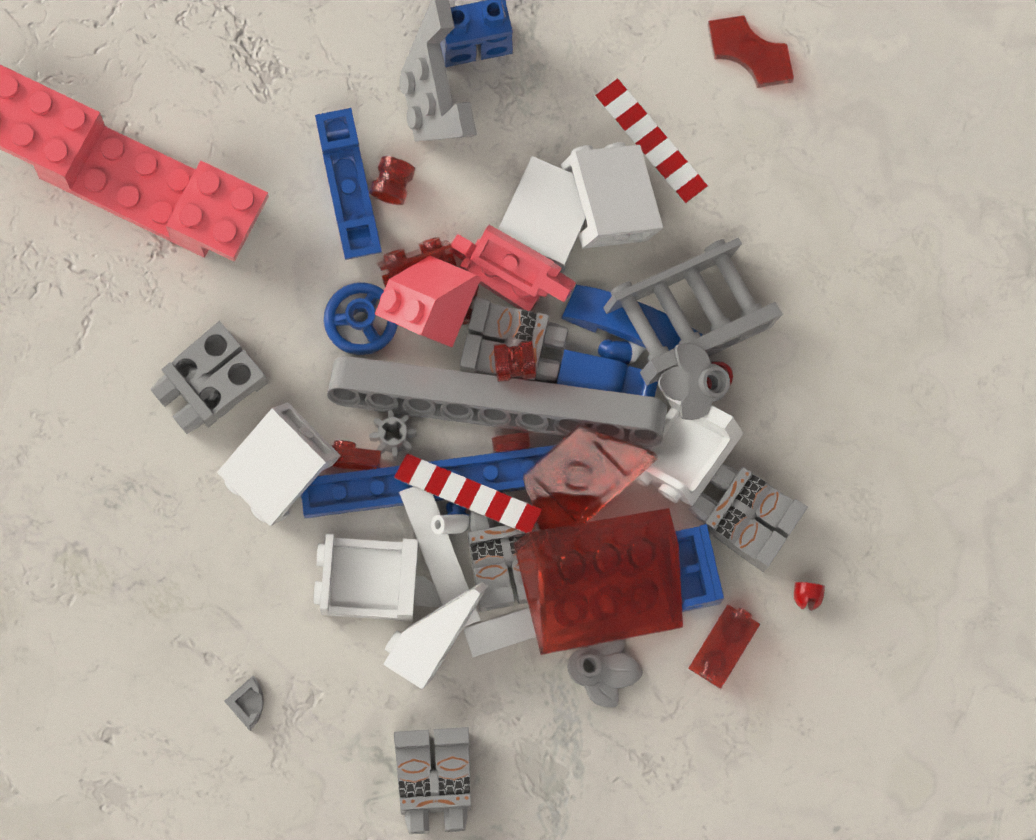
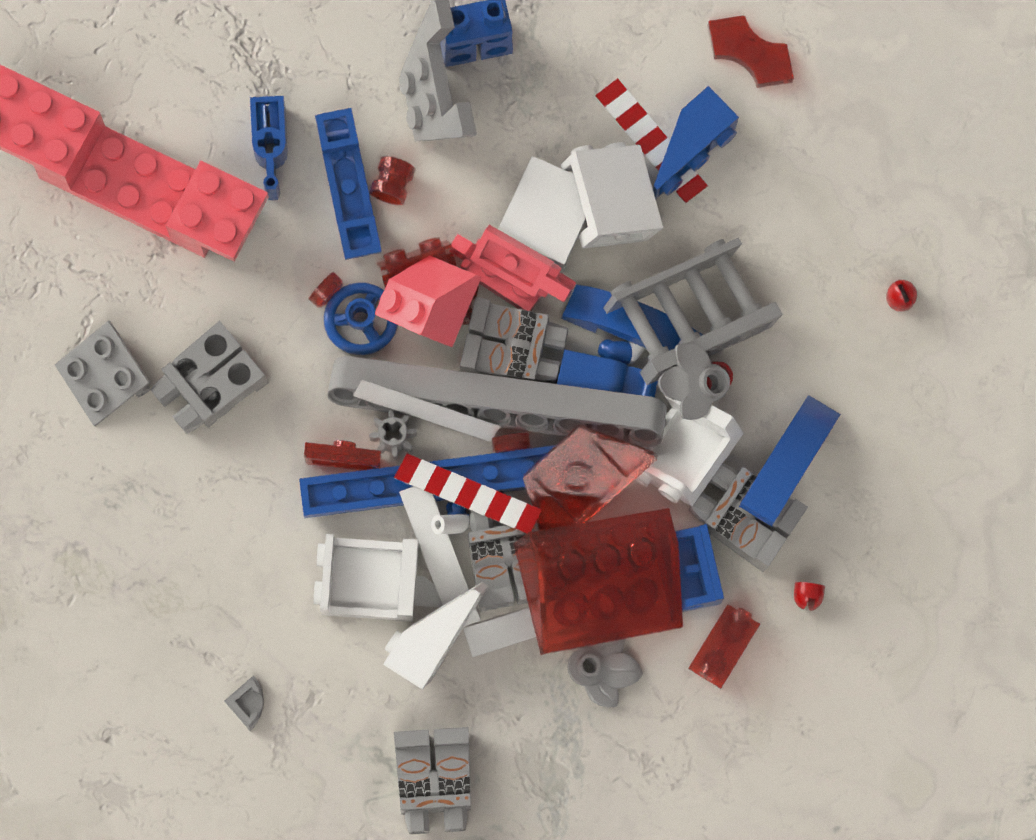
(102, 373): none -> light grey hinge
(264, 135): none -> blue piece
(277, 463): white panel -> none
(325, 290): none -> clear red tile
(426, 410): none -> white sticker
(514, 361): clear red wheel -> none
(699, 129): none -> blue slope
(789, 460): none -> blue slope
(895, 298): none -> red hinge

